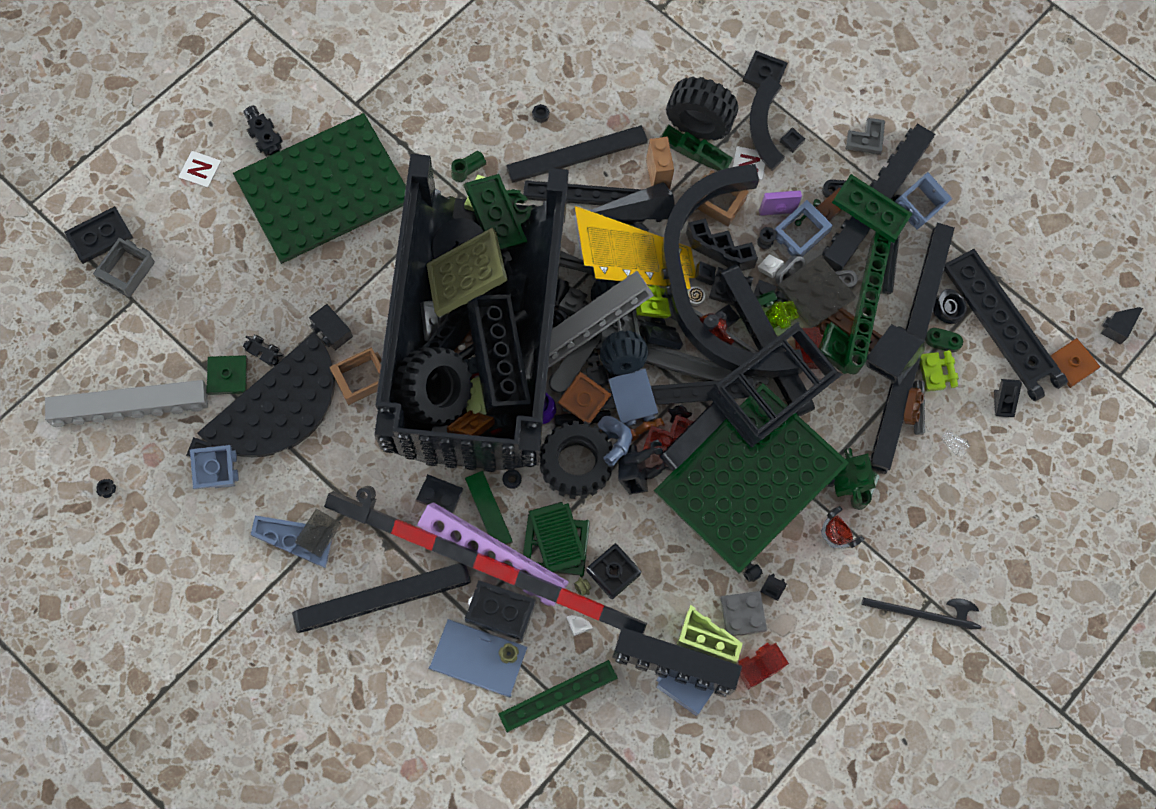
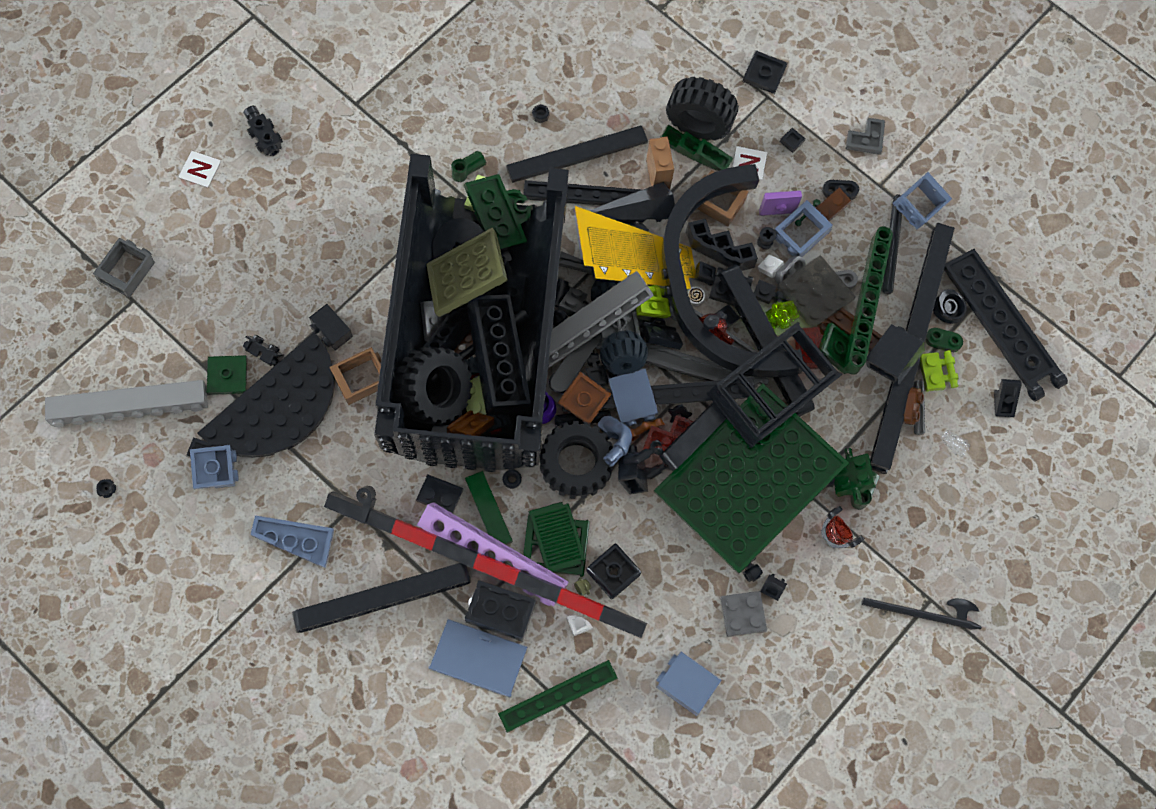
(98, 234): black plate -> none
(318, 533): clear smoke plate -> none
(322, 187): dark green plate -> none
(508, 648): olive plate -> none
(676, 662): black brick -> none
(705, 637): yellowish green wedge -> none
(759, 123): black tile -> none
(763, 665): clear red brick -> none
(767, 298): dark green plate -> none
(872, 208): dark green plate -> none
(888, 184): black brick -> none
(1075, 362): dark orange plate -> none
(1120, 324): black slope -> none

